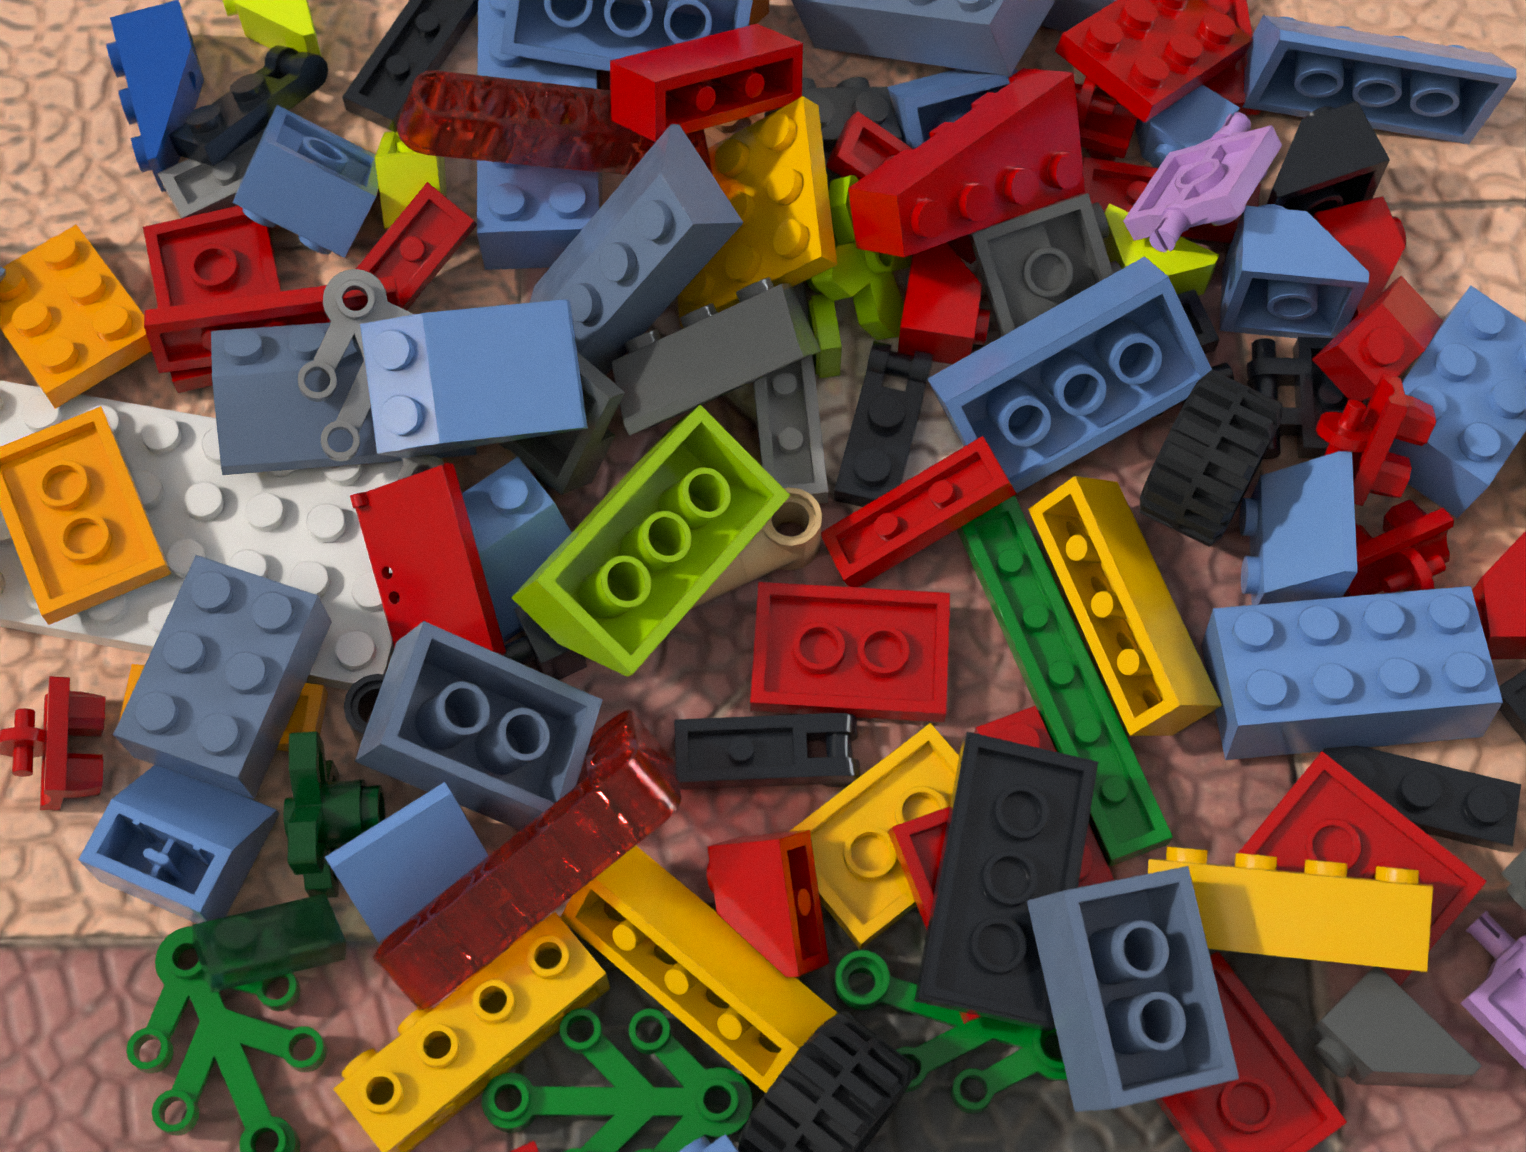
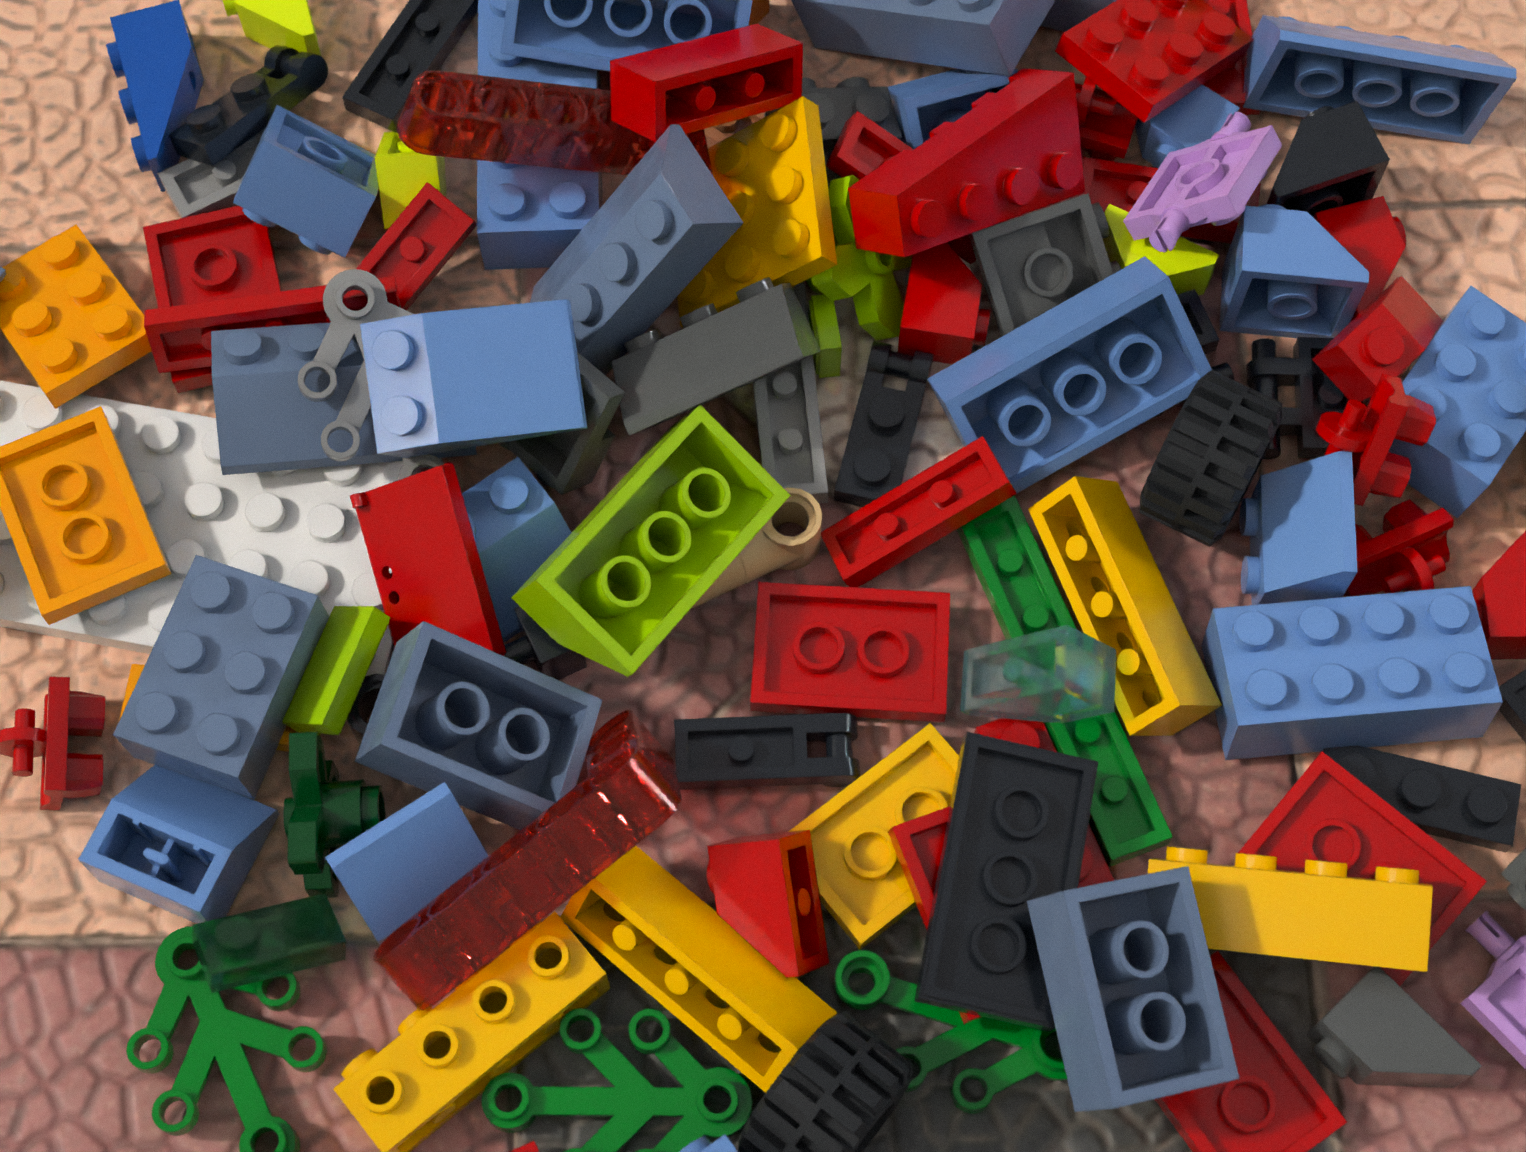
(336, 669): none -> lime tile
(1040, 677): none -> clear light blue slope

